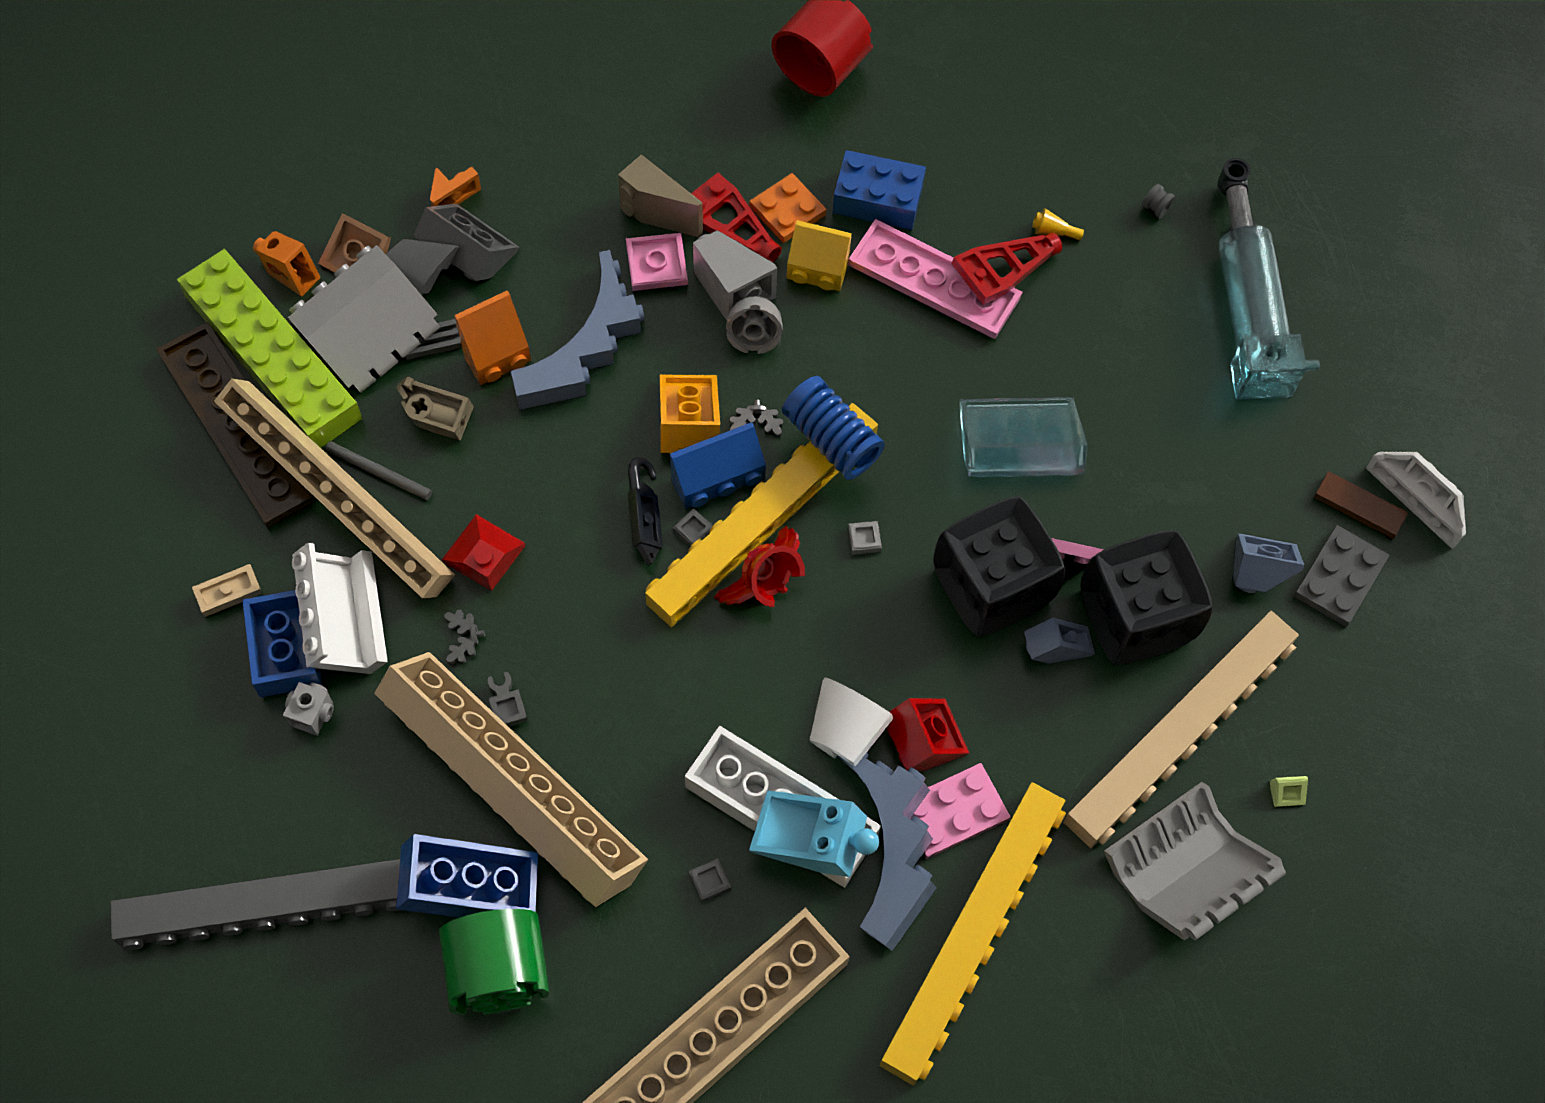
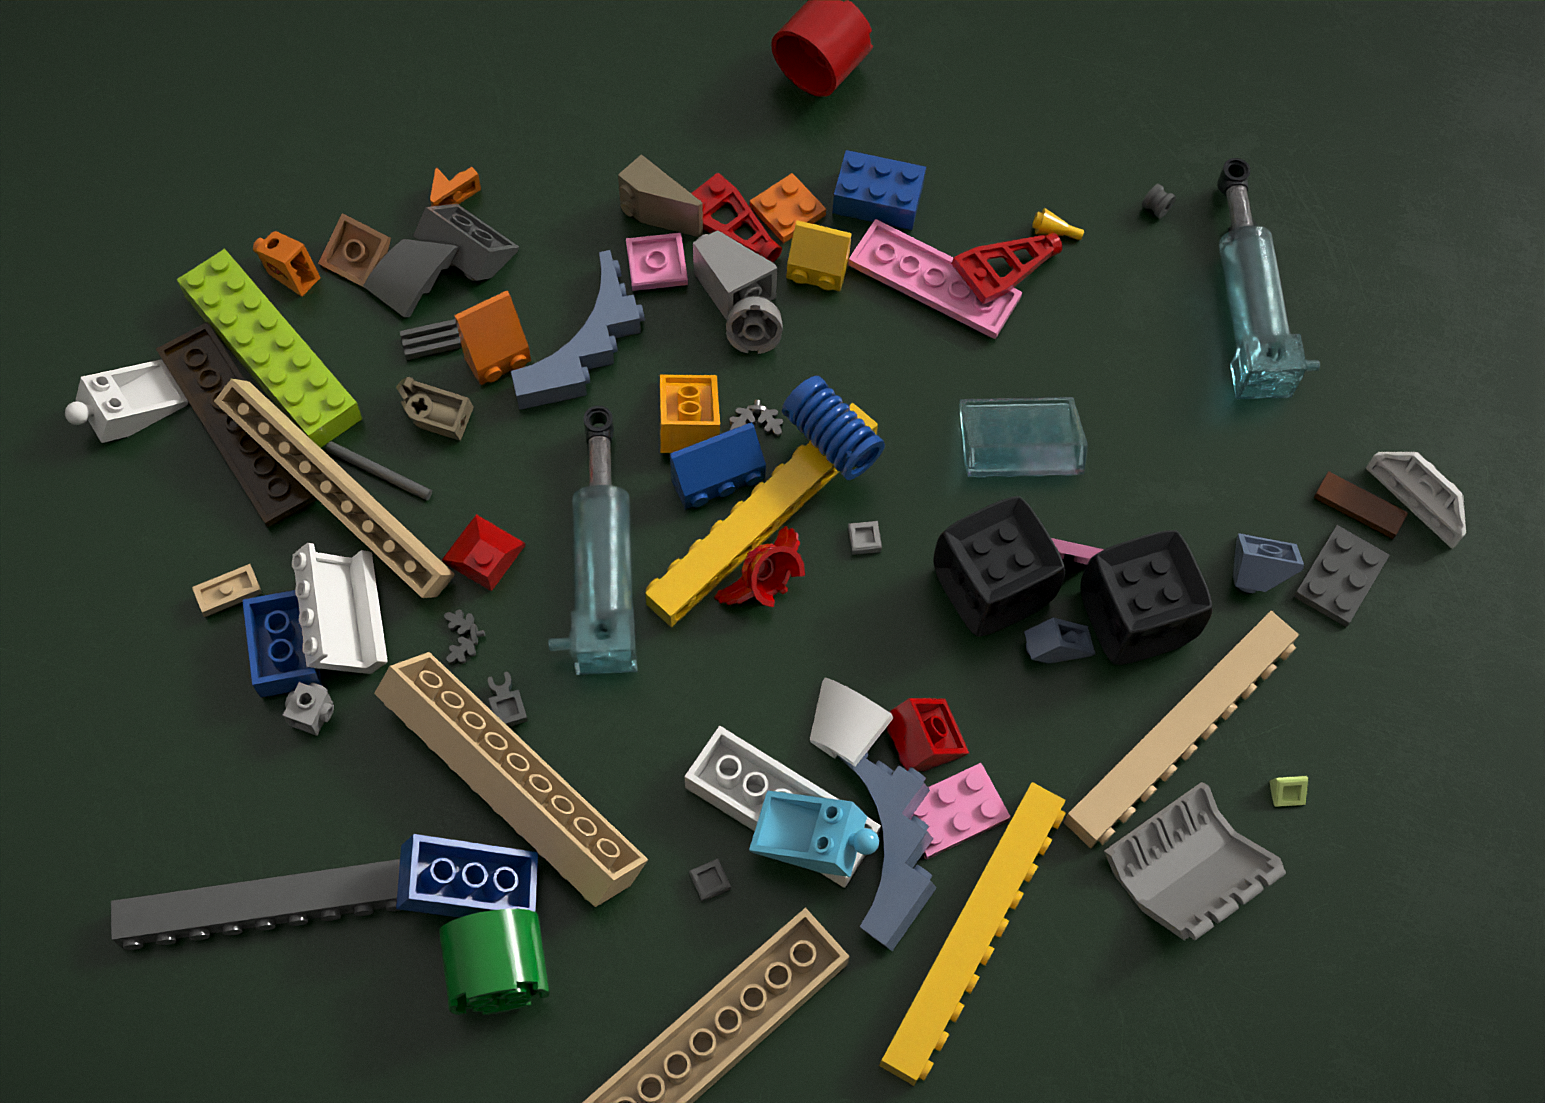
(125, 400): none -> white slope
(364, 318): light grey hinge -> none
(604, 612): none -> clear light blue piece
(644, 511): black plate -> none
(692, 527): dark grey tile -> none

